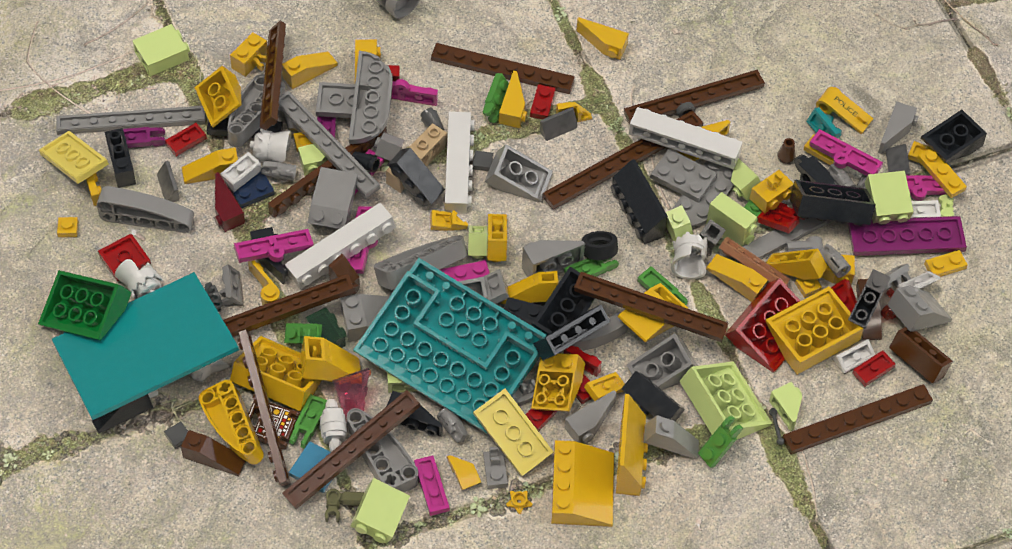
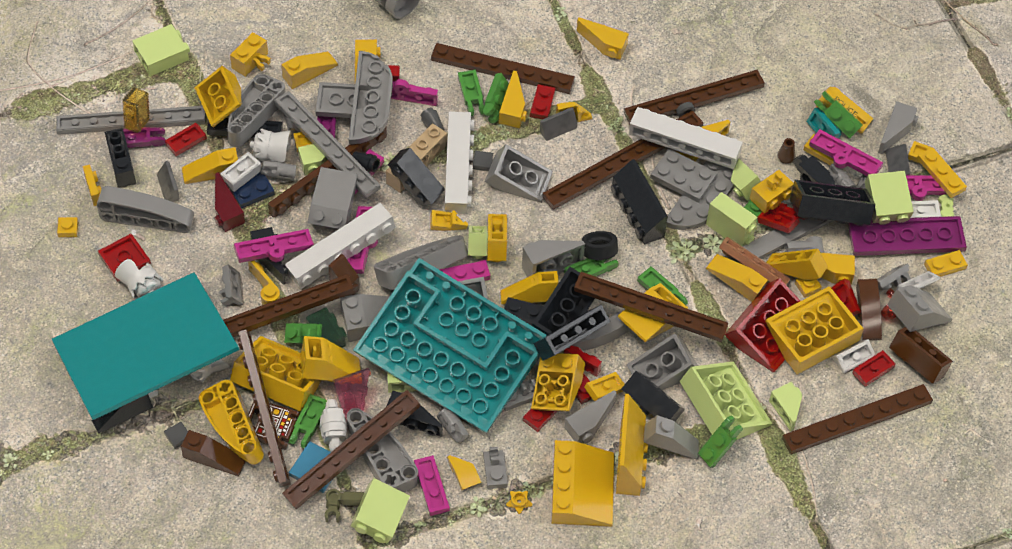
(73, 157): light yellow tile -> none
(83, 305): green slope -> none
(136, 109): none -> clear yellow brick
(214, 295): dark grey gear -> none
(272, 76): reddish brown plate -> none
(388, 146): light grey brick -> none
(471, 90): none -> bright green hinge
(496, 287): light grey plate -> none
(513, 432): light yellow plate -> none
(678, 223): yellowish green slope -> none
(689, 256): white hat -> none
(712, 232): dark grey brick -> none
(780, 441): dark grey hinge -> none
(835, 261): light grey hinge -> none
(839, 115): none -> bright green hinge
(869, 298): black slope -> none
(955, 137): black slope -> none

